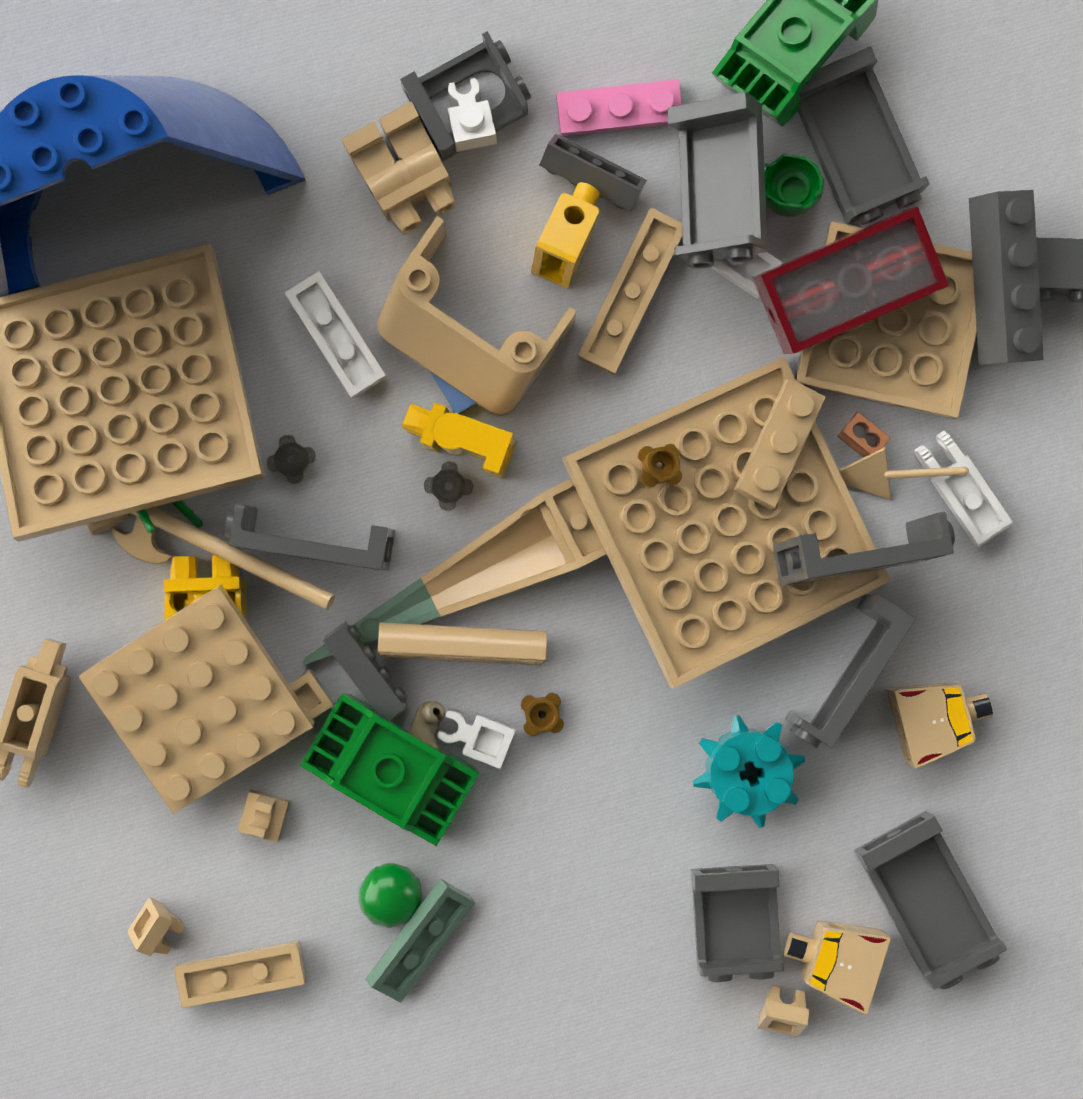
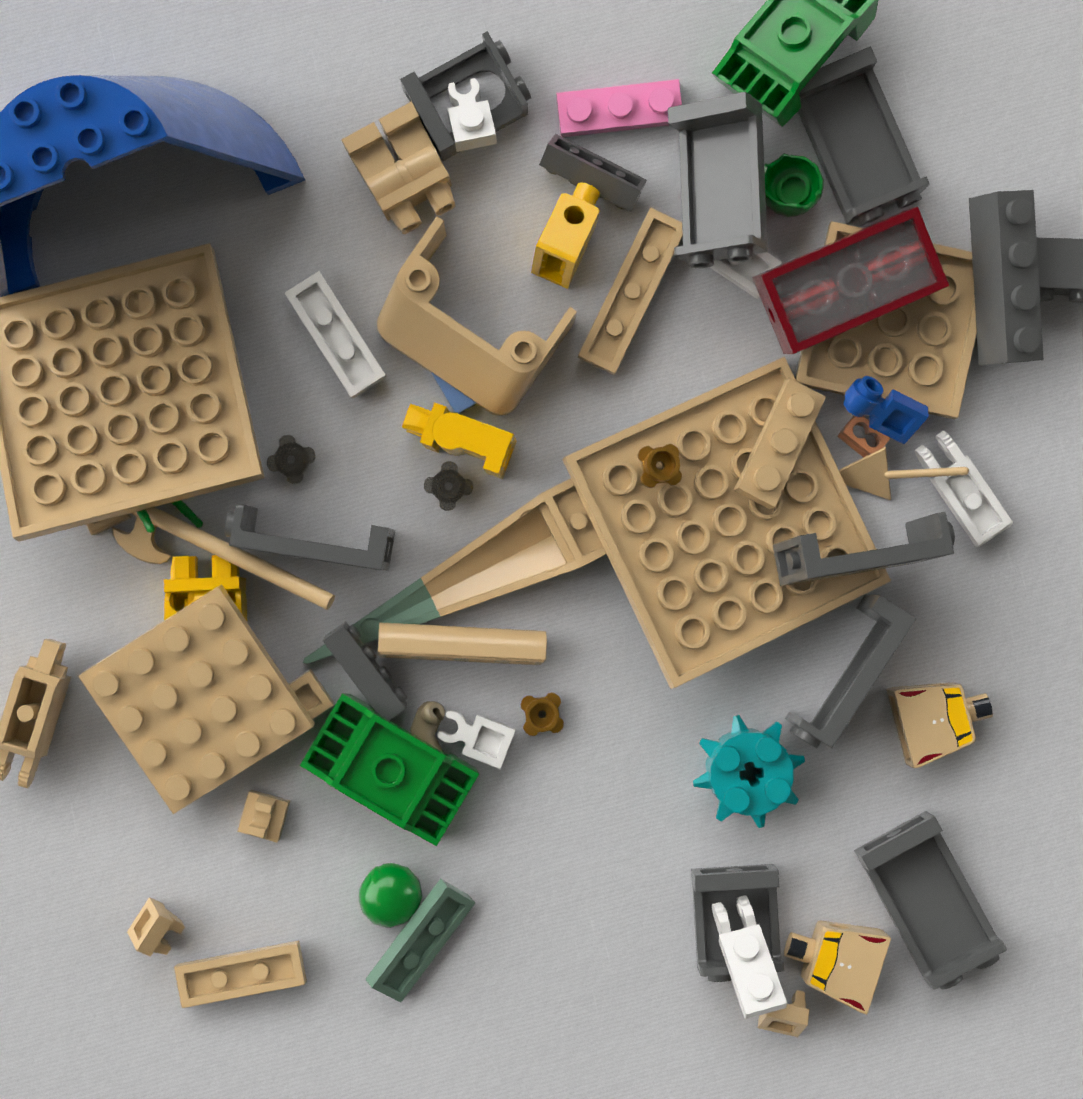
(749, 961): none -> white hinge
(893, 416): none -> blue plate

